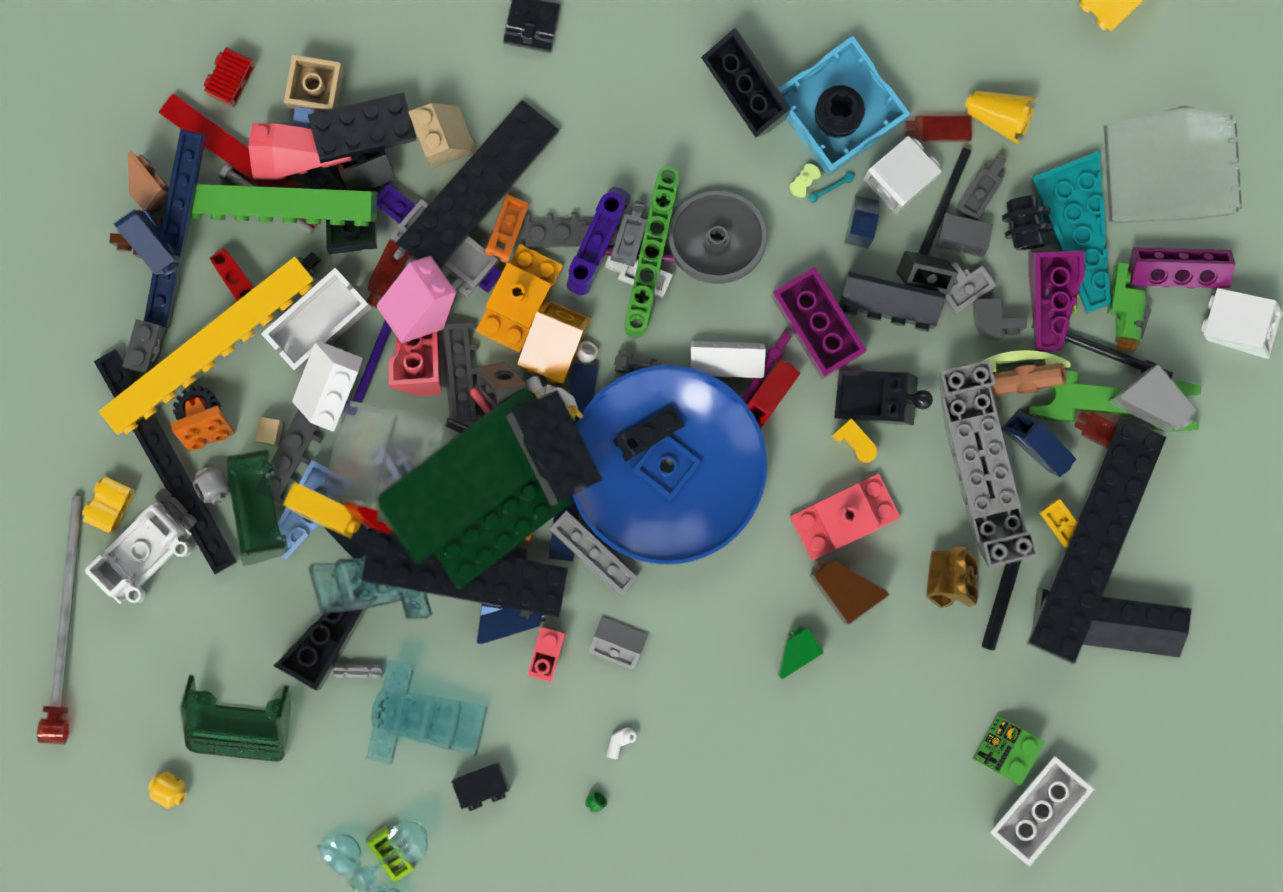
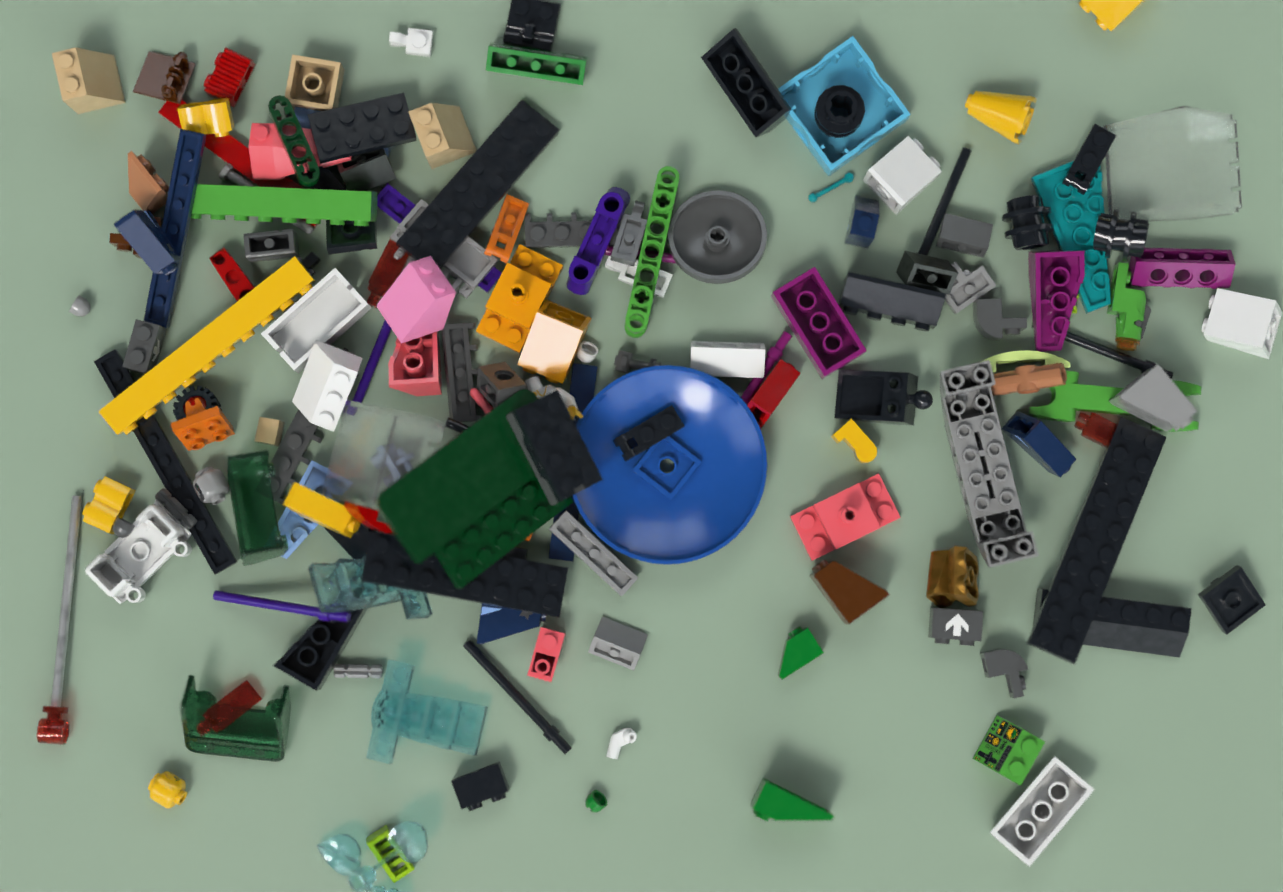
(80, 307): none -> light grey hinge
(88, 79): none -> tan slope
(122, 527): none -> dark grey hinge
(164, 76): none -> reddish brown hinge
(207, 117): none -> yellow brick
(229, 708): none -> clear red hinge
(271, 245): none -> dark grey brick
(280, 606): none -> dark purple bar
(293, 141): none -> dark green beam
(417, 41): none -> white plate
(536, 63): none -> green brick
(551, 733): none -> black bar
(783, 805): none -> green slope
(804, 180): yellowish green piece -> none
(940, 128): clear red hinge -> none
(955, 624): none -> dark grey brick
(982, 189): dark grey hinge -> none
(1000, 605): black axle -> none
(1006, 663): none -> dark grey brick
(1059, 520): yellow hinge -> none
(1089, 158): none -> black plate
(1120, 235): none -> black piece
(1231, 599): none -> black hinge

